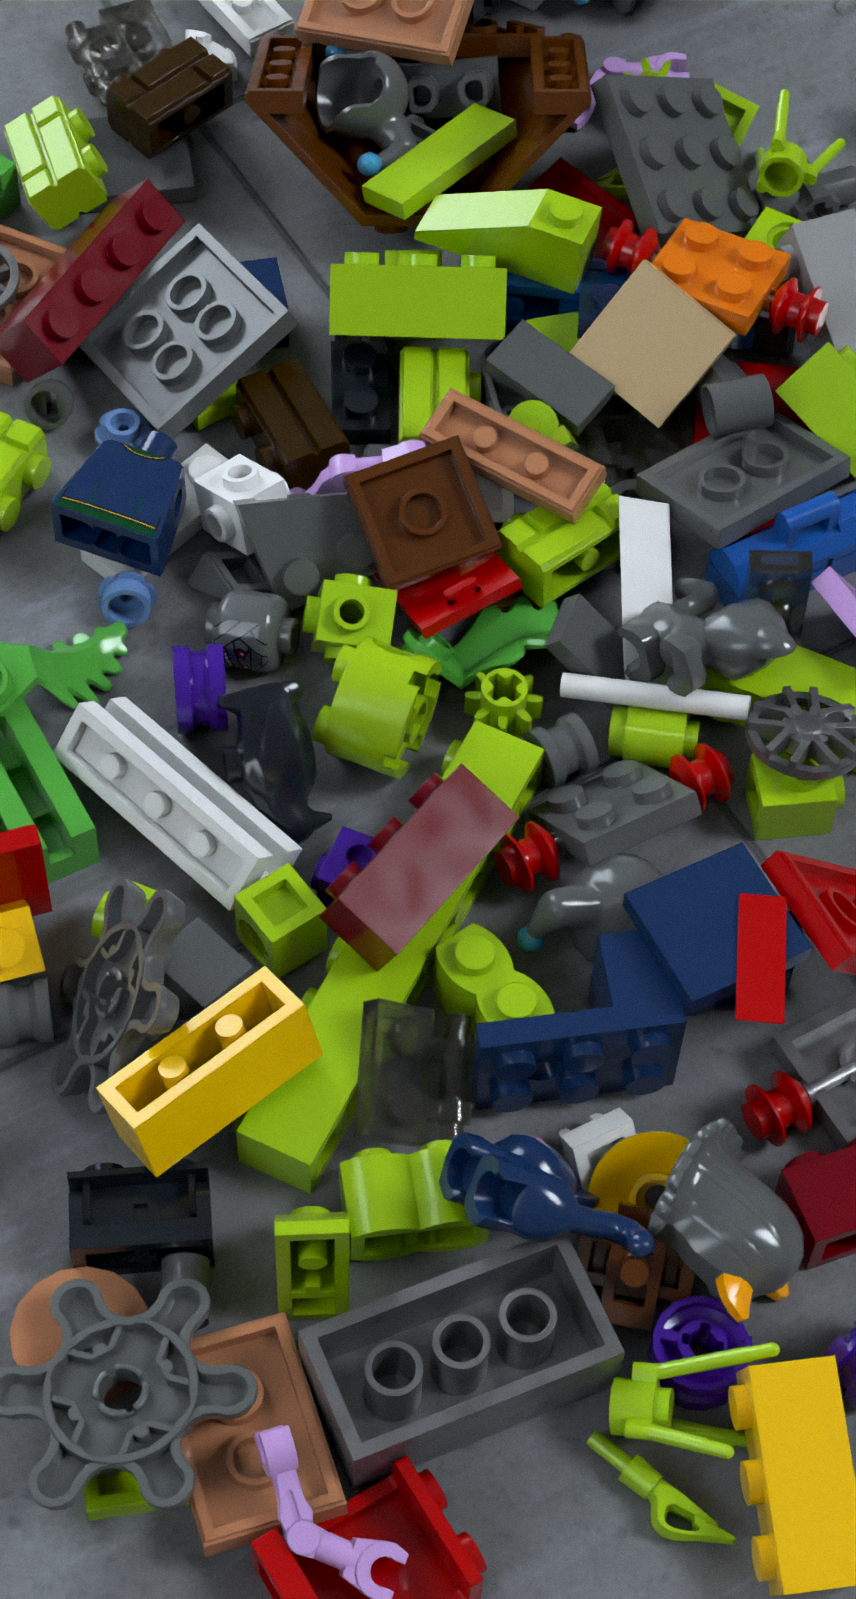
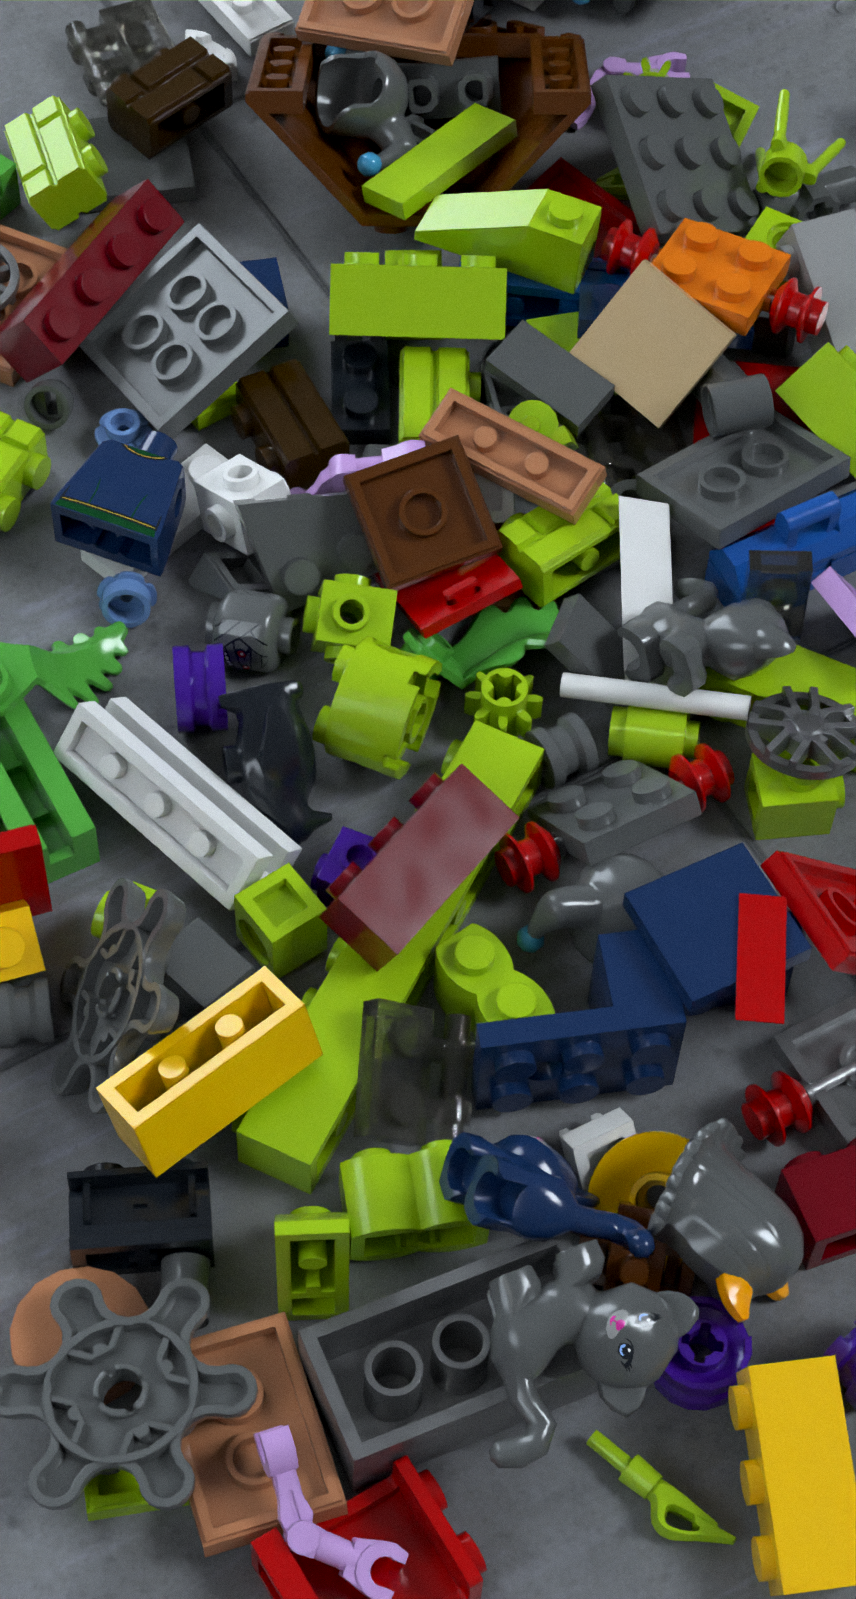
(618, 1336): none -> dark grey animal
(646, 1410): lime plant -> none

